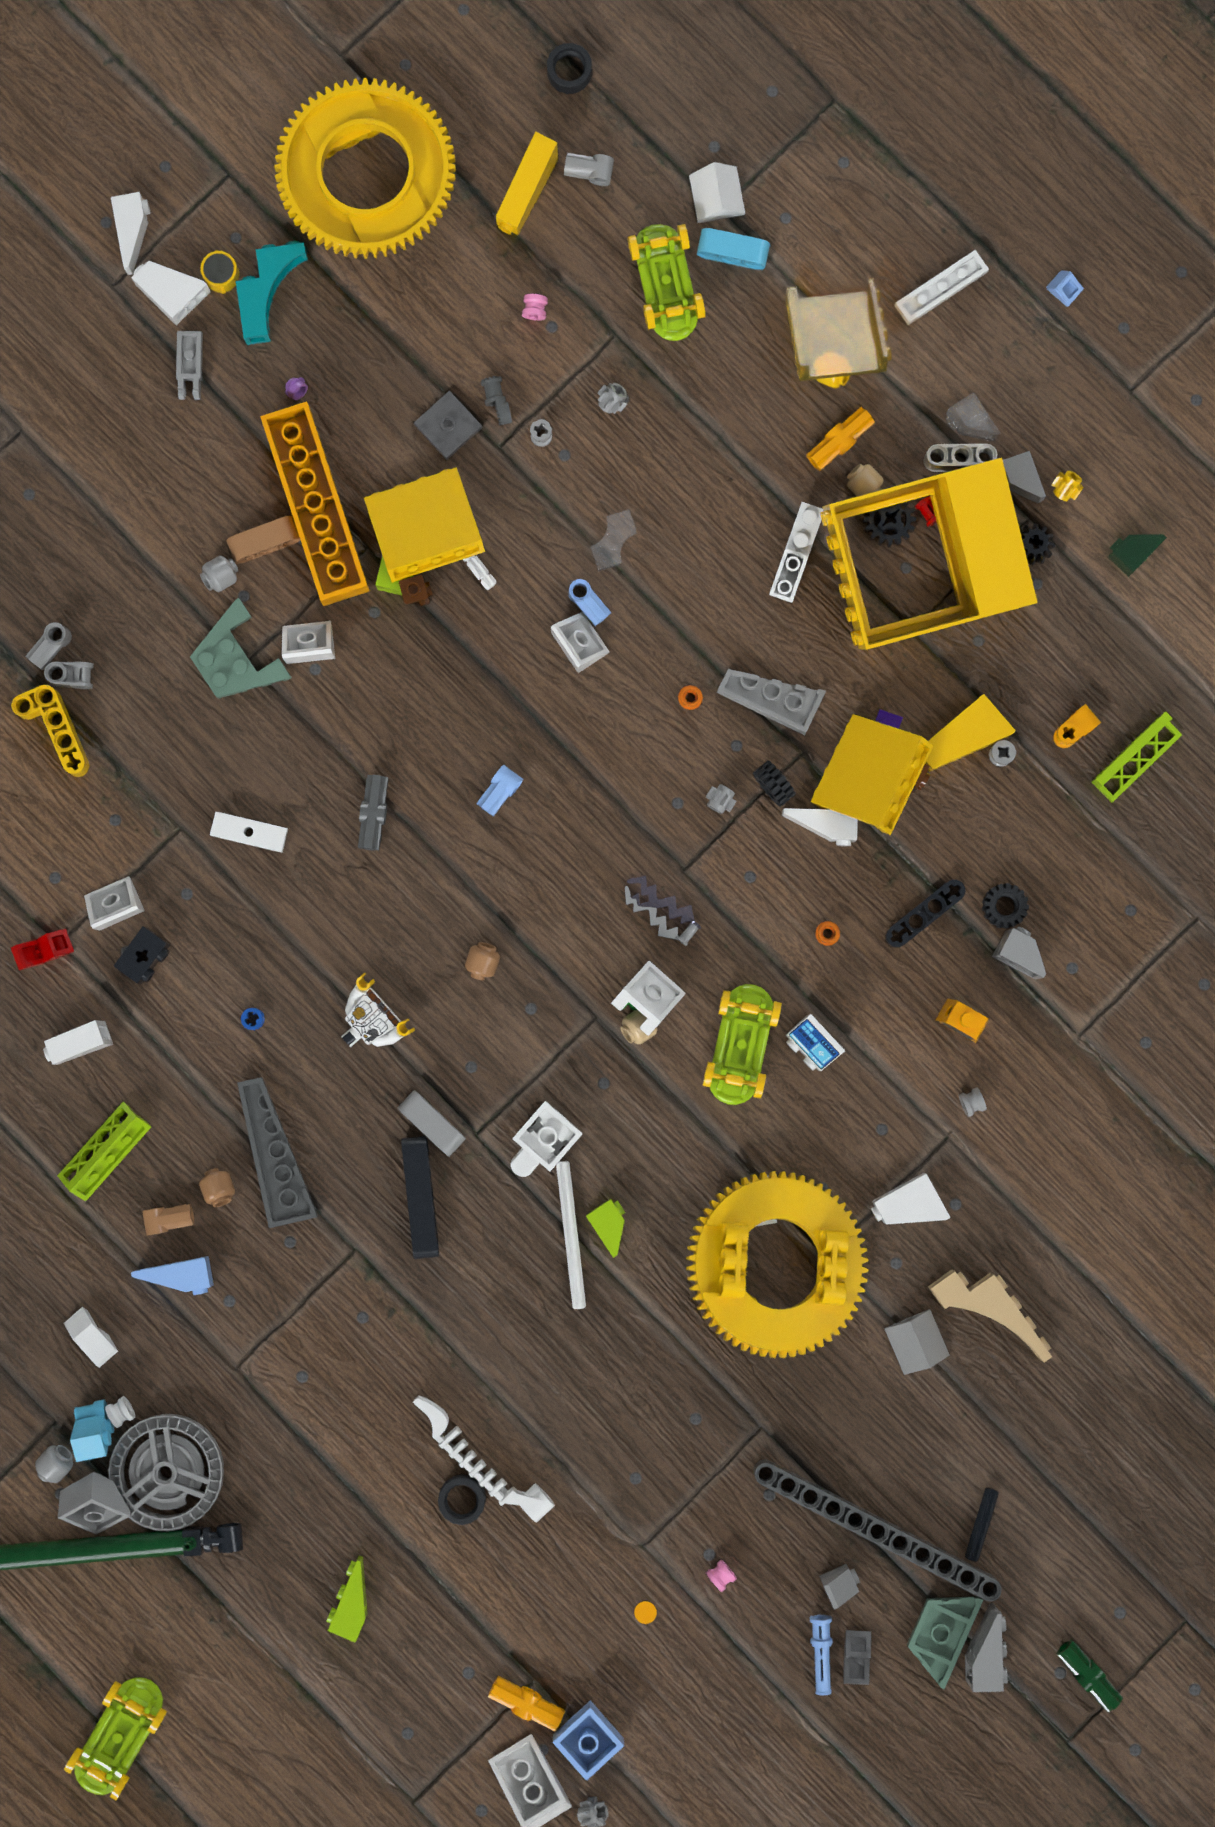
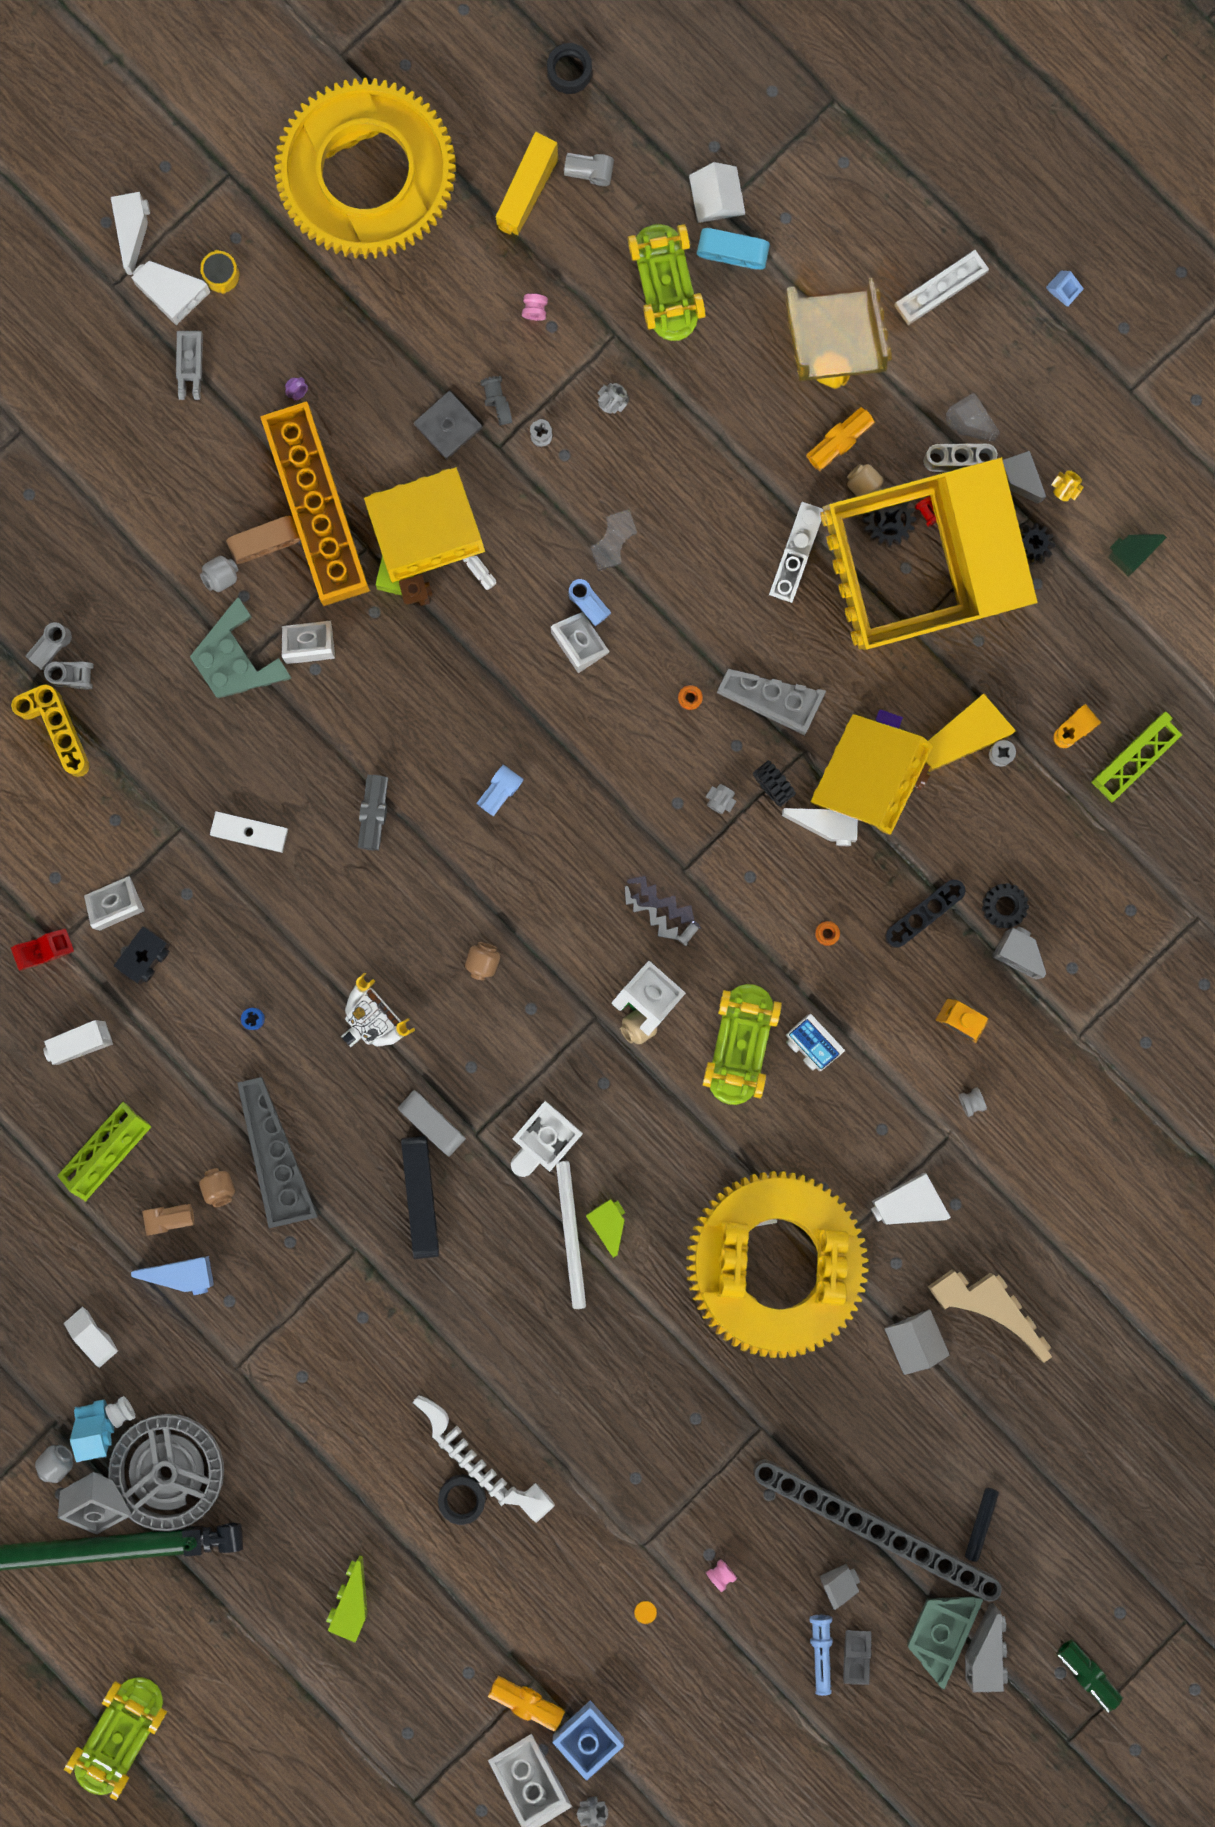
(257, 293): teal arch -> none

